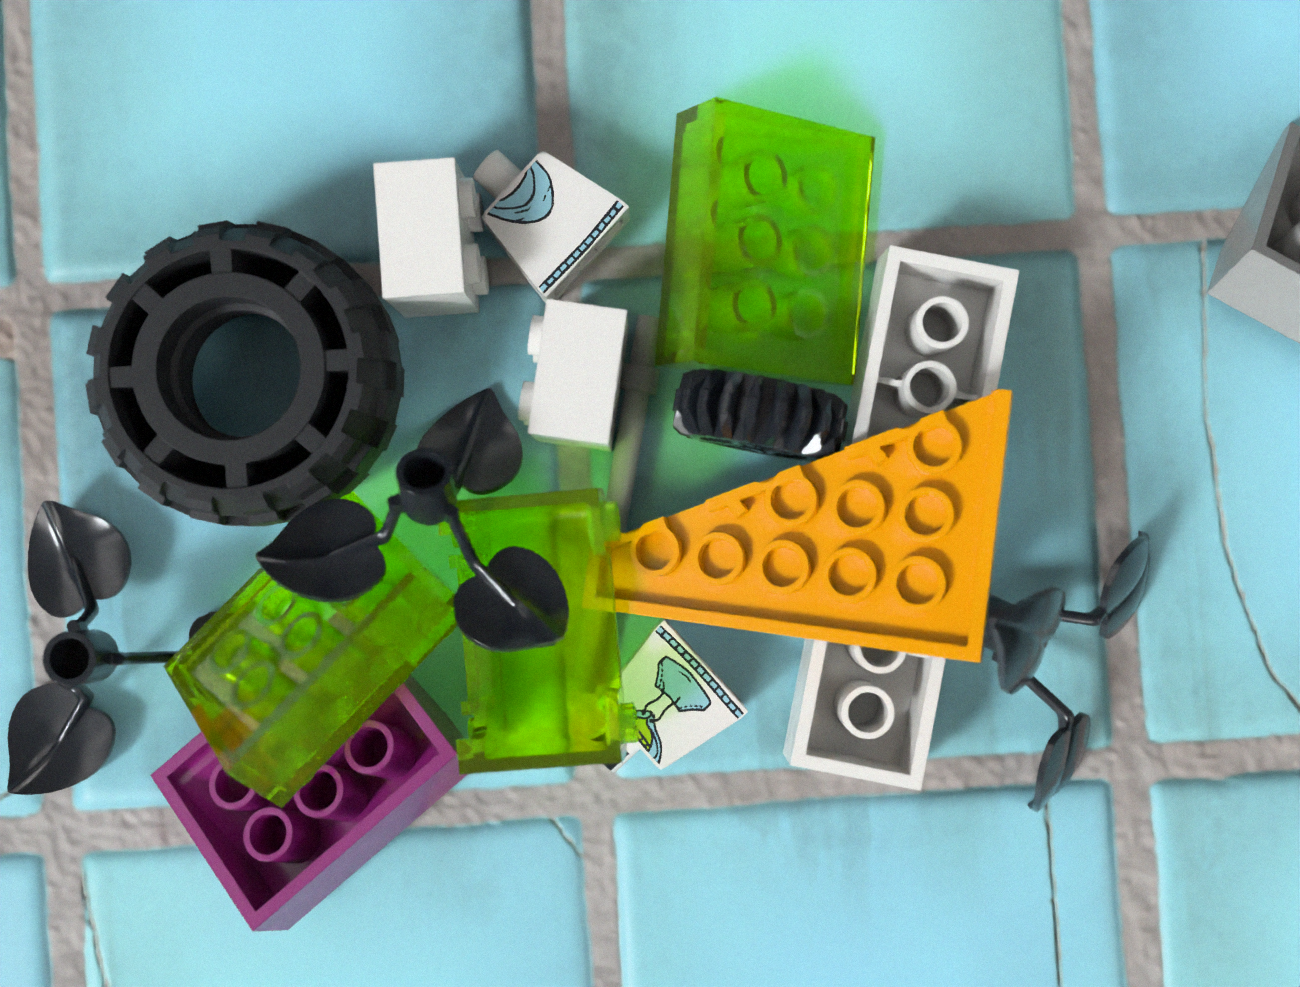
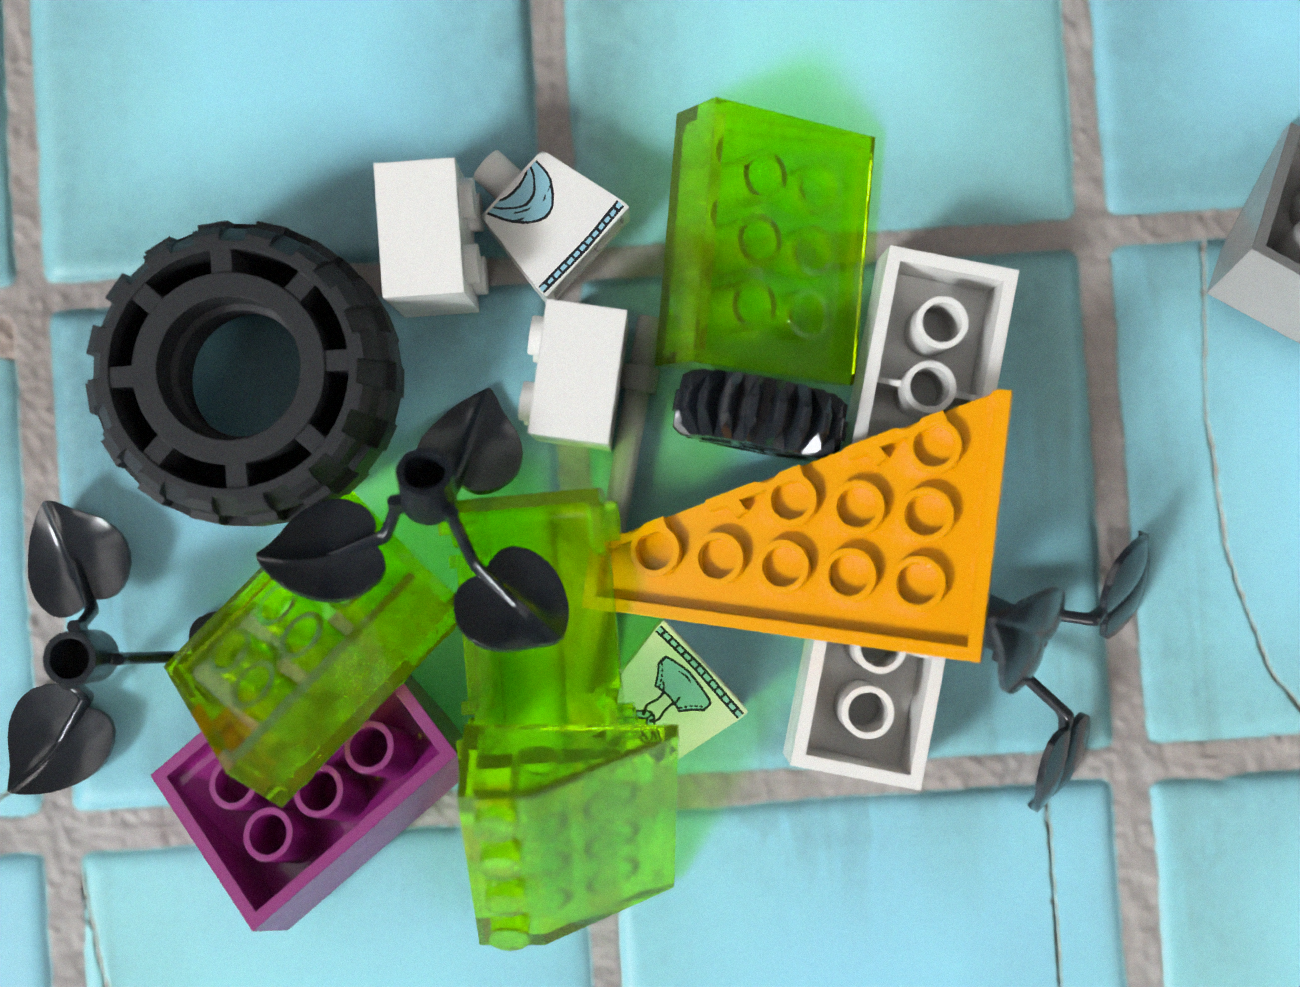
(565, 824): none -> clear neon green slope

